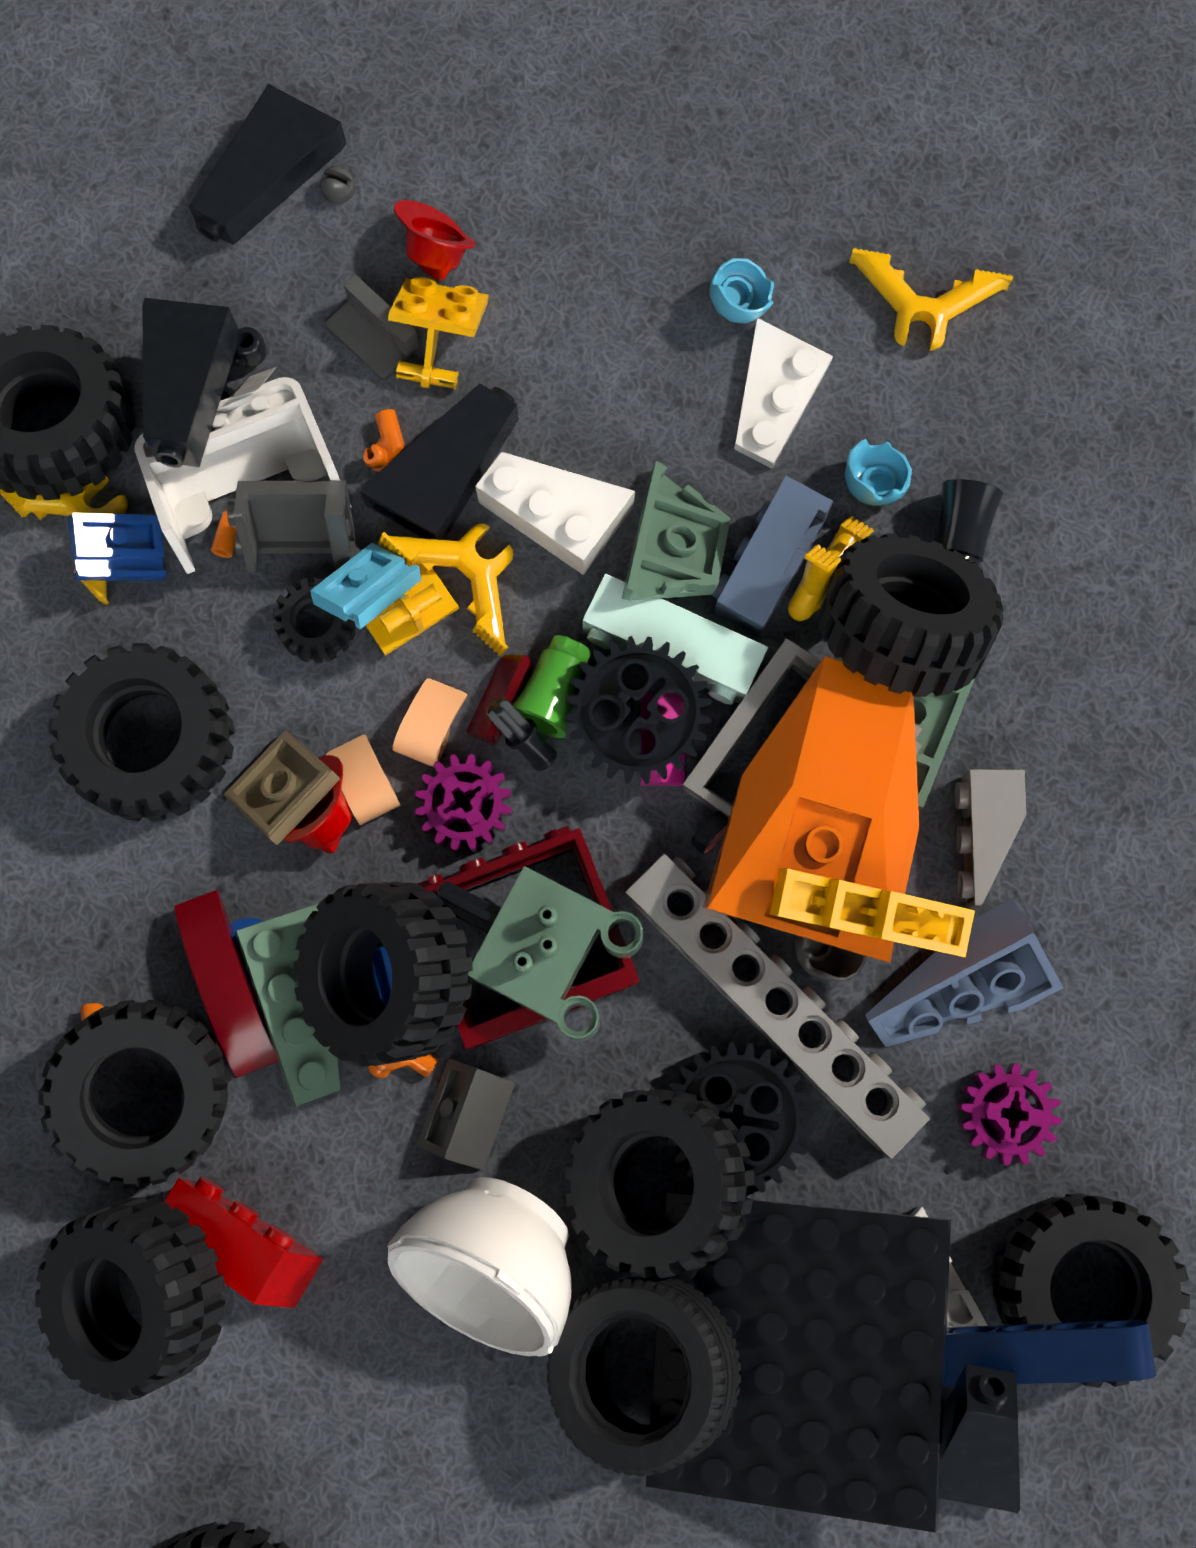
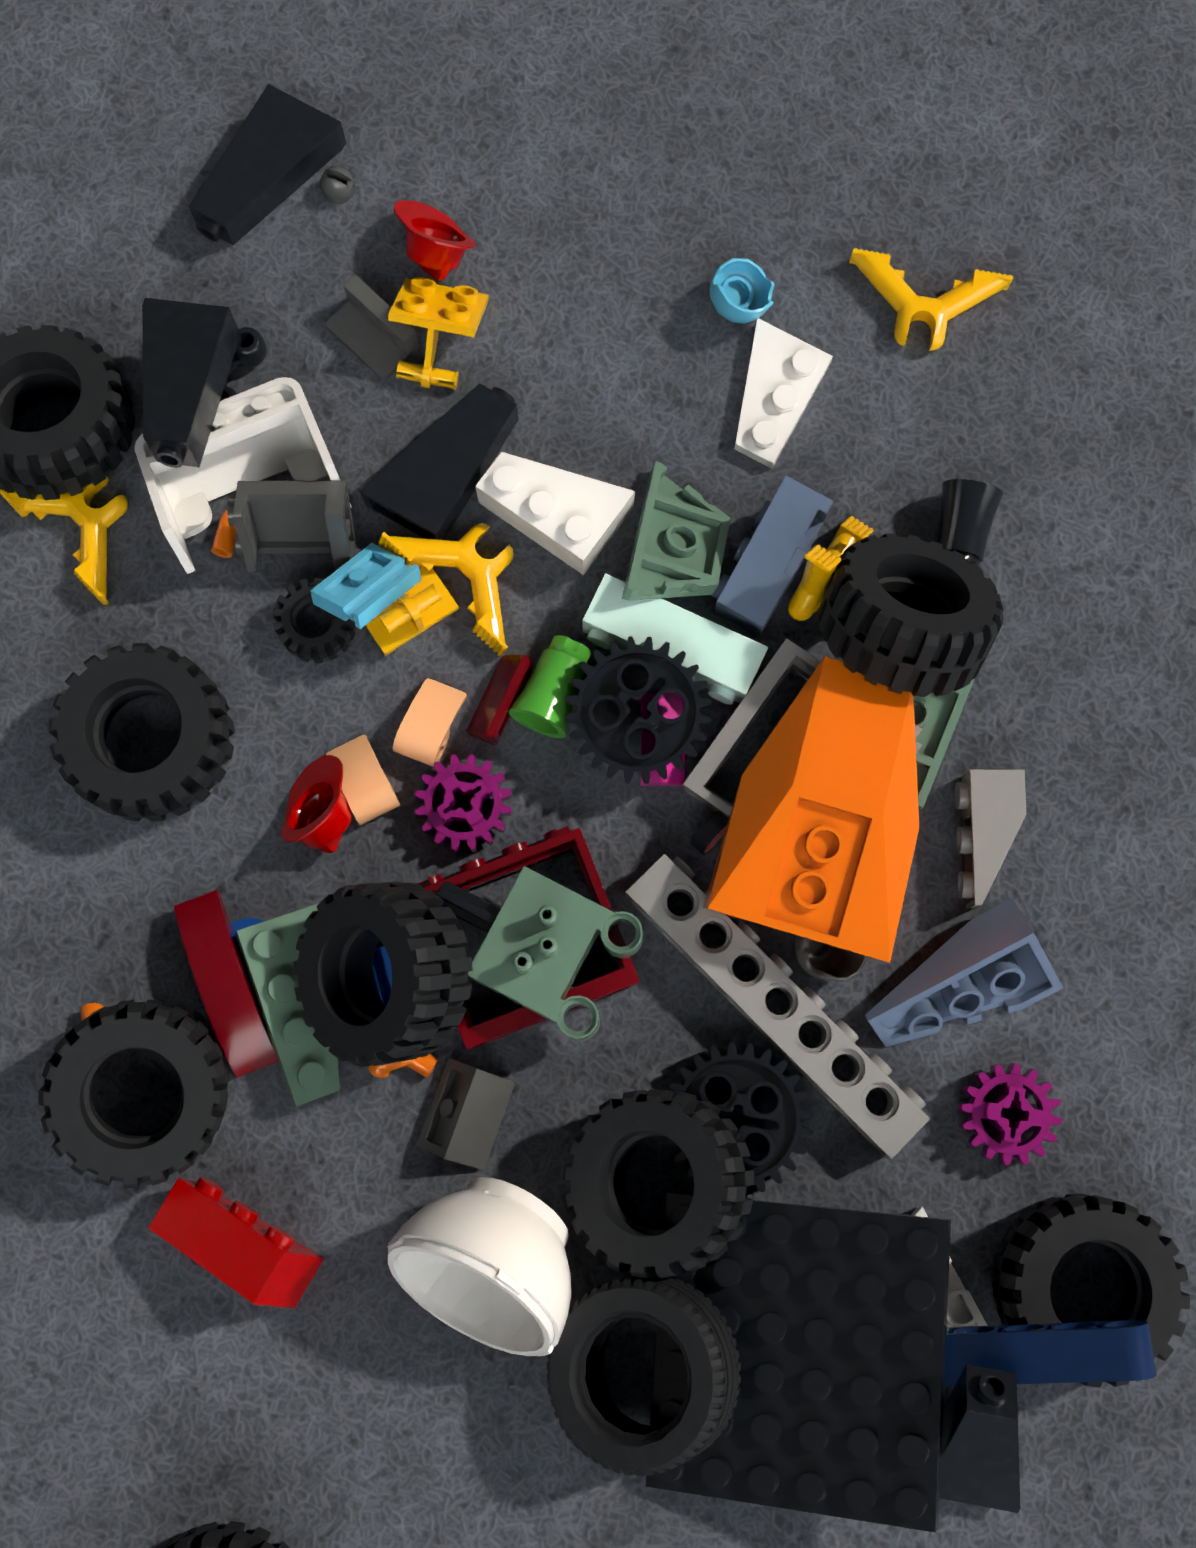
(86, 1310): black tyre -> none
(116, 547): blue plate -> none
(253, 383): white sticker -> none
(281, 787): dark tan plate -> none
(389, 444): orange arm -> none
(521, 734): black axle -> none
(872, 912): yellow slope -> none
(877, 473): medium azure hair -> none

